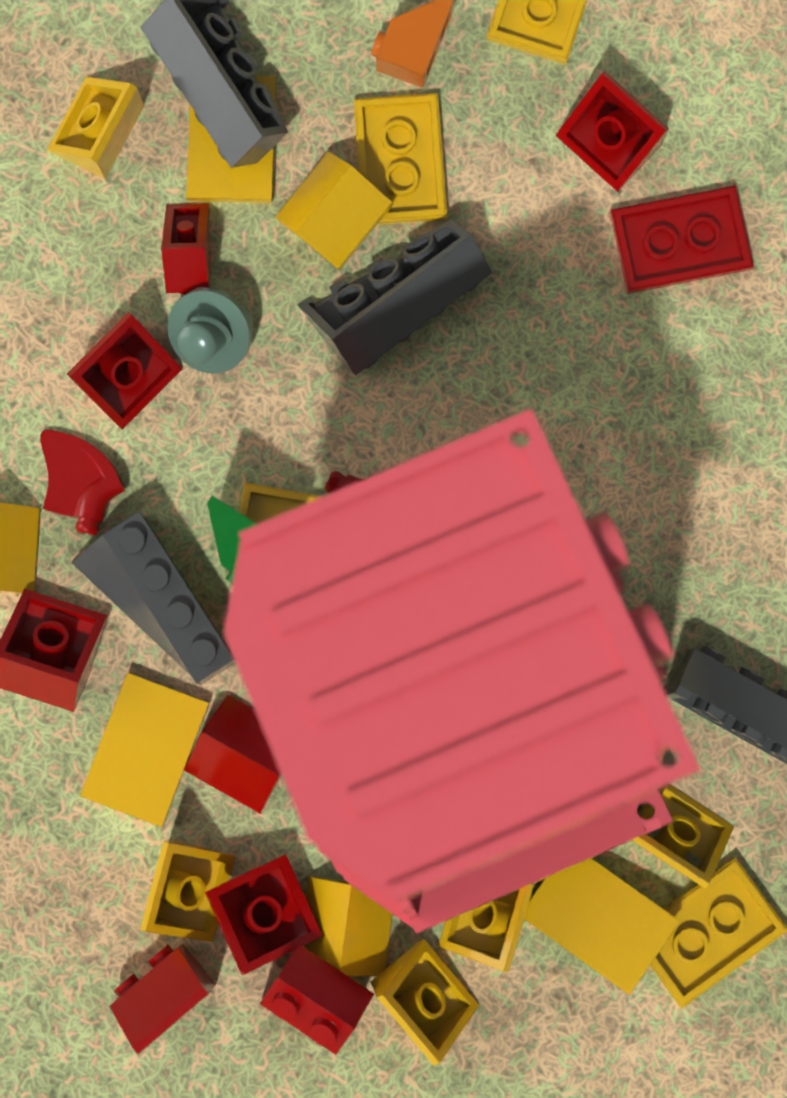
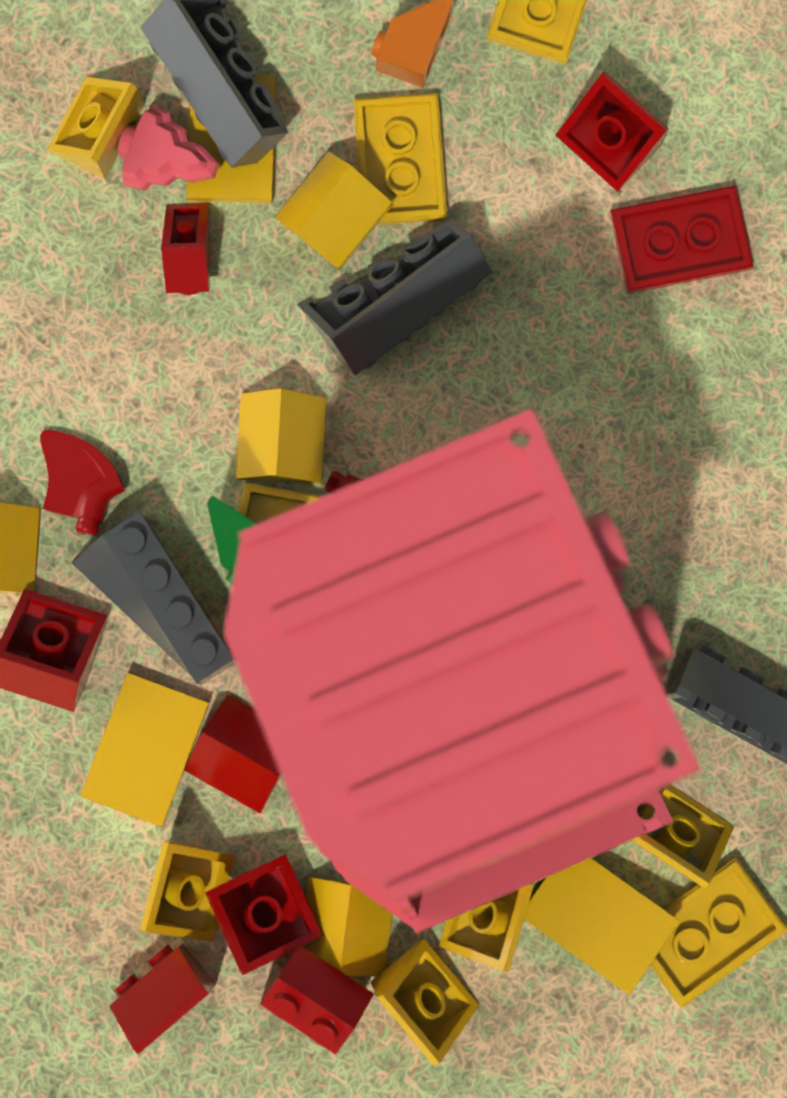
(124, 371): red slope -> none
(162, 152): none -> coral rock
(210, 330): sand green plate -> none
(281, 436): none -> yellow slope

